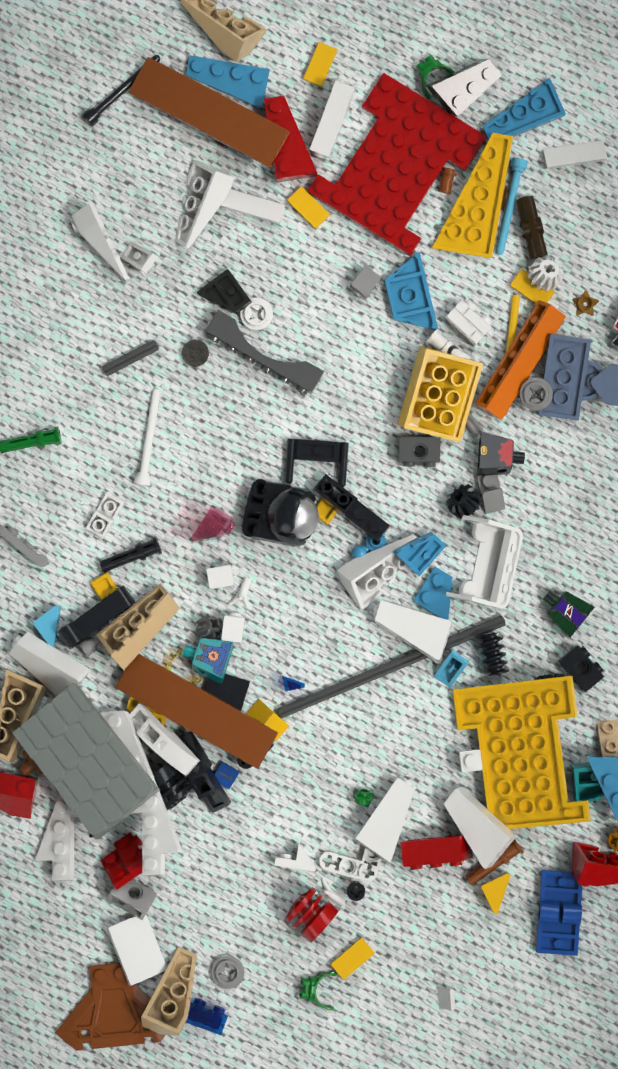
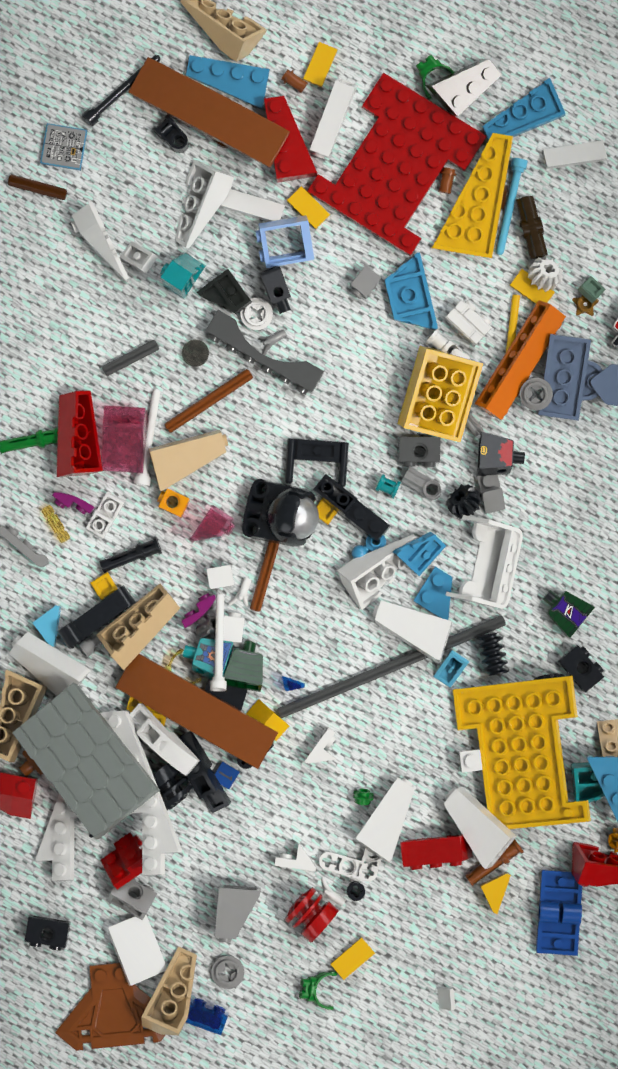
(37, 187): none -> reddish brown axle
(55, 524): none -> clear yellow axle
(59, 928): none -> black brick
(63, 146): none -> light grey tile
(68, 500): none -> magenta slope
(77, 436): none -> red wedge
(124, 439): none -> clear pink slope
(169, 132): none -> black piece
(181, 274): none -> teal wedge
(182, 502): none -> light orange brick
(183, 457): none -> tan slope
(204, 605): none -> magenta slope
(208, 401): none -> dark orange axle
(218, 681): none -> white piece
(233, 909): none -> light grey slope
(245, 668): none -> torso
(264, 576): none -> dark orange axle
(271, 340): none -> light grey bar
(274, 278): none -> black torso
(289, 258): none -> light blue window
(294, 81): none -> dark orange pin
(318, 753): none -> white slope
(388, 486): none -> teal bush
(420, 482): none -> light grey piece
(591, 289): none -> sand green tile

